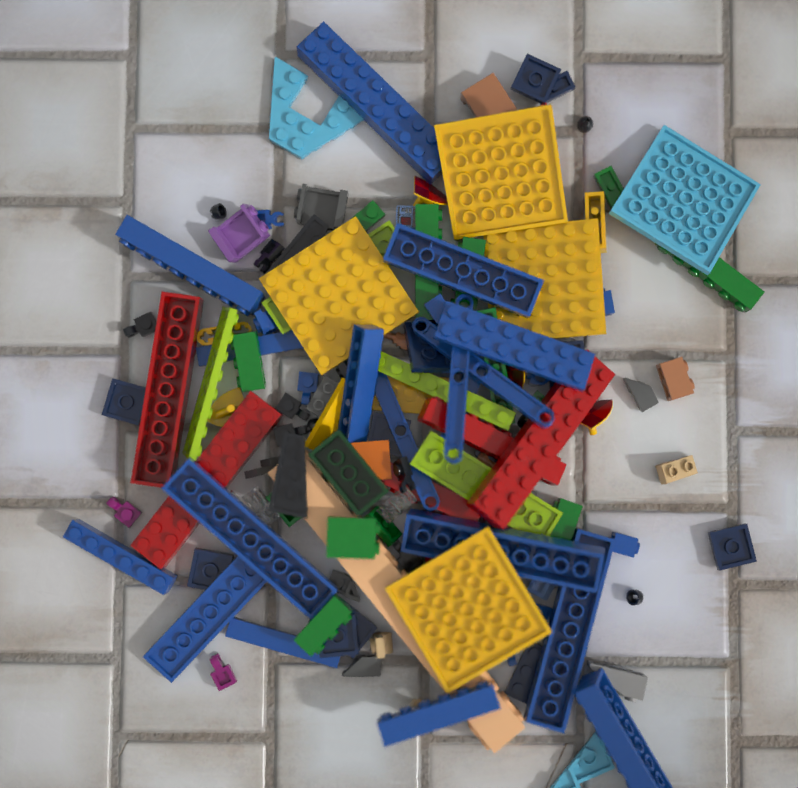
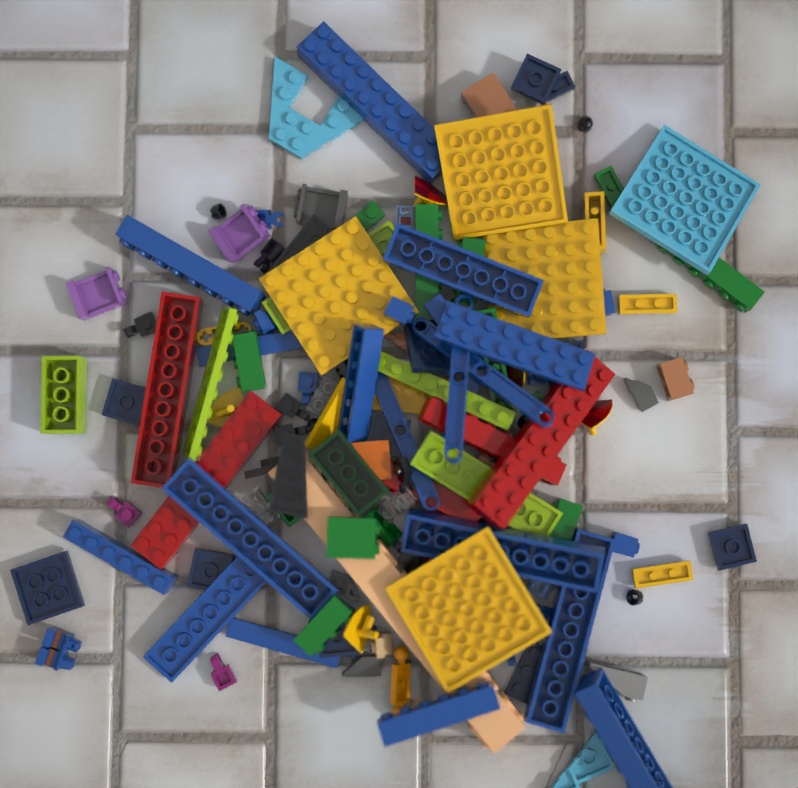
(47, 587): none -> dark blue plate
(56, 647): none -> blue hips
(63, 394): none -> lime brick
(97, 294): none -> medium lavender panel
(359, 628): none -> yellow shield
(399, 311): none -> blue brick
(400, 679): none -> light orange plate
(647, 304): none -> yellow plate
(662, 574): none -> yellow plate
(676, 469): tan plate -> none

